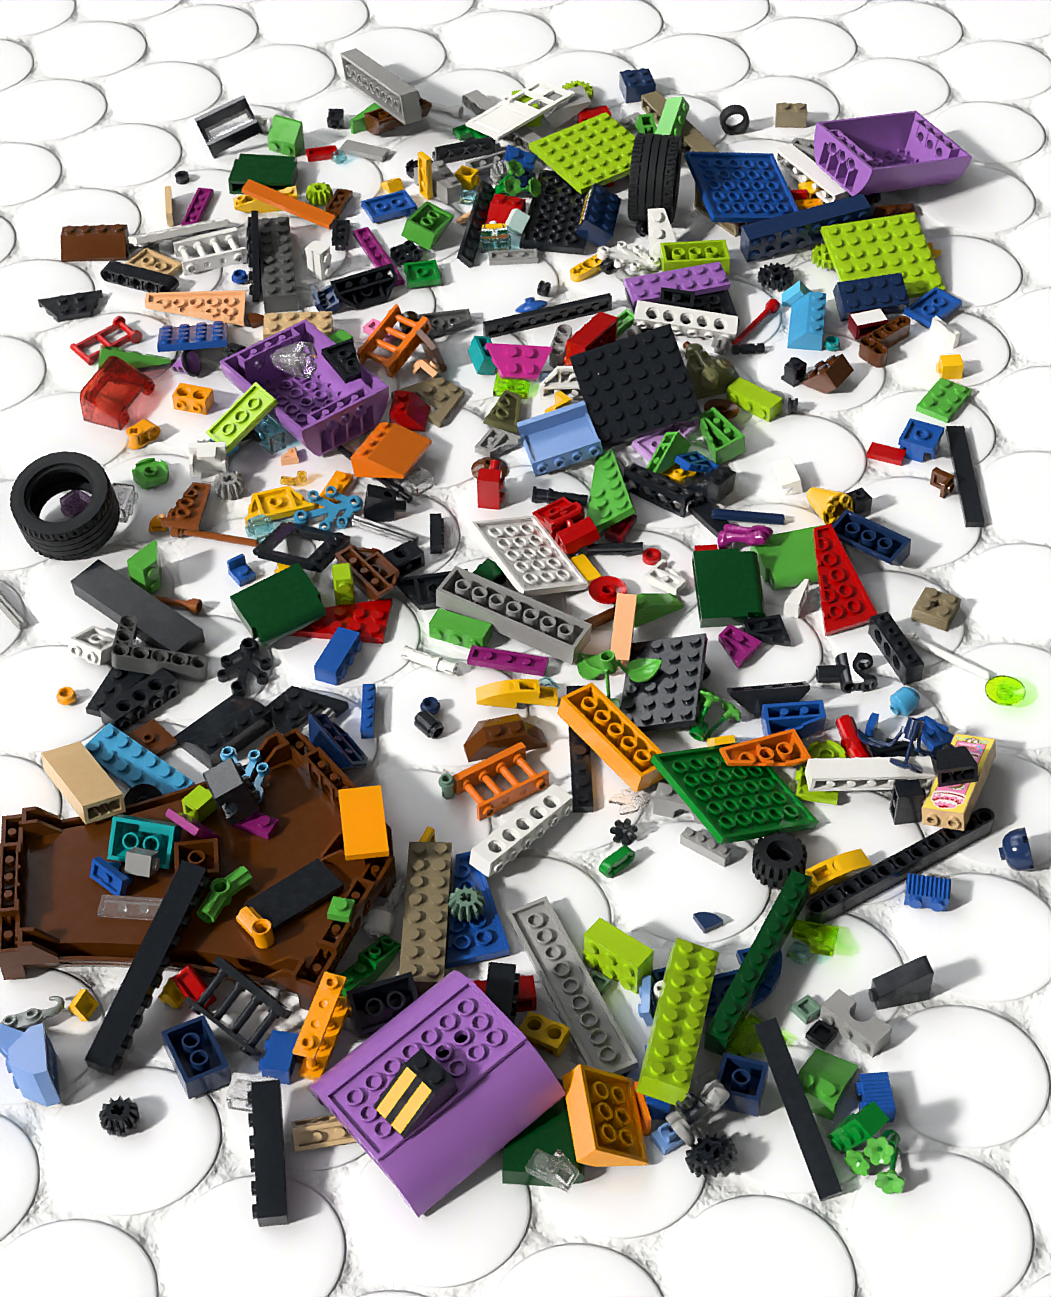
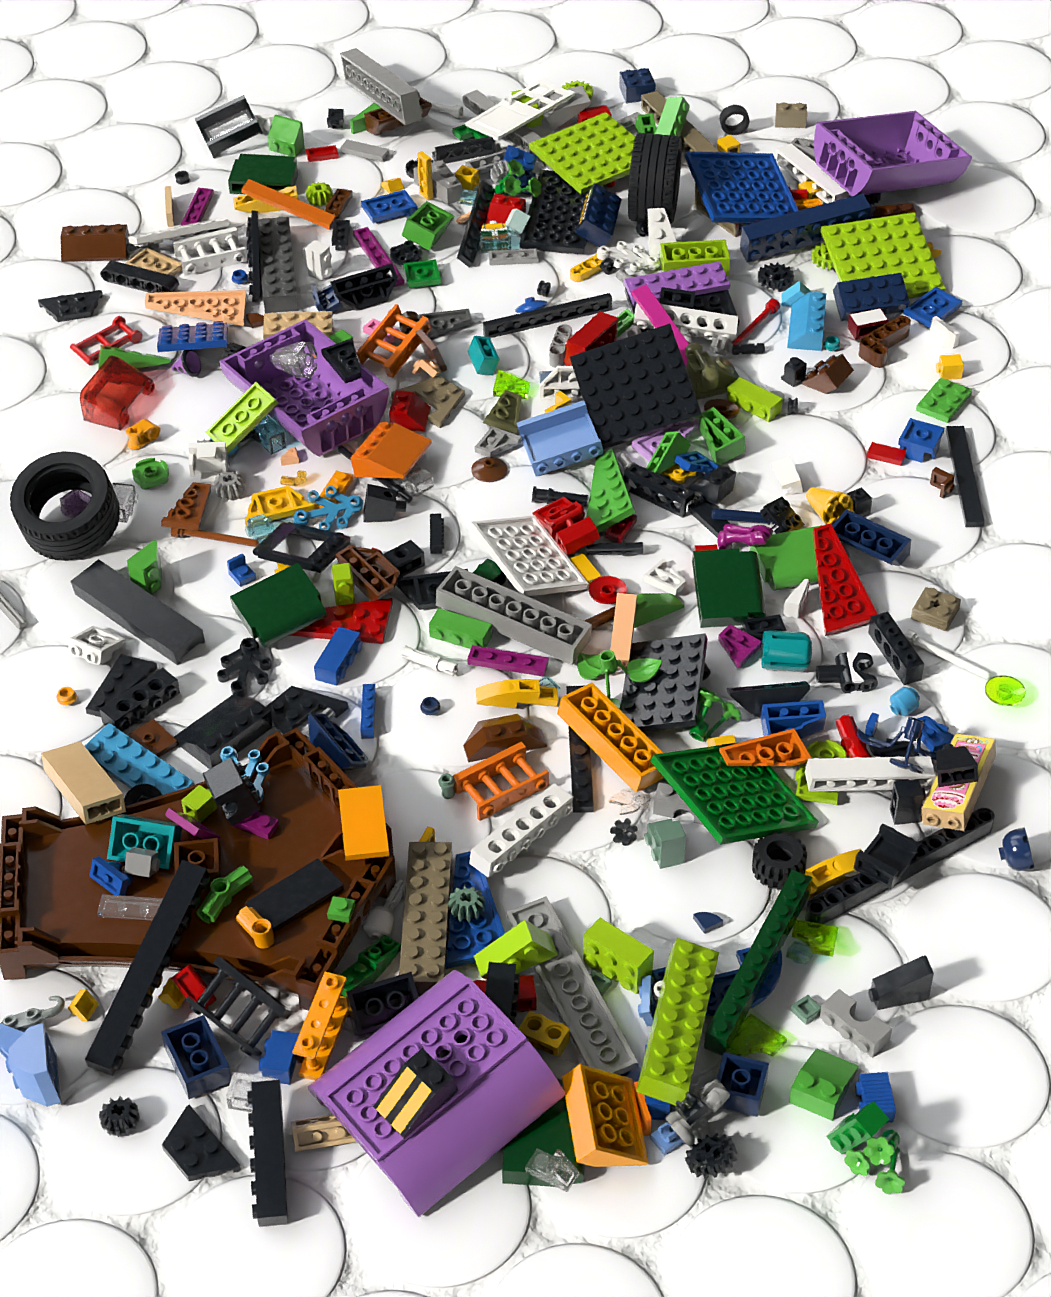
(149, 660): dark grey beam -> none
(155, 523): light orange tile -> none
(193, 398): light orange brick -> none
(193, 606): dark orange piece -> none
(196, 1148): none -> black wing
(339, 157): clear light blue plate -> none
(383, 530): axle -> none
(428, 724): black brick -> none
(490, 486): red brick -> none
(518, 361): dark pink wing -> none
(522, 945): none -> lime wedge
(616, 861): green beam -> none
(651, 556): red tile -> none
(658, 315): none -> dark pink tile
(666, 842): none -> sand green brick
(705, 847): light grey piece -> none
(728, 144): none -> yellow brick
(782, 515): none -> black hinge
(786, 651): none -> teal cylinder
(798, 1109): black tile -> none
(821, 1034): black tile -> none
(887, 856): none -> black panel
(927, 892): blue brick -> none

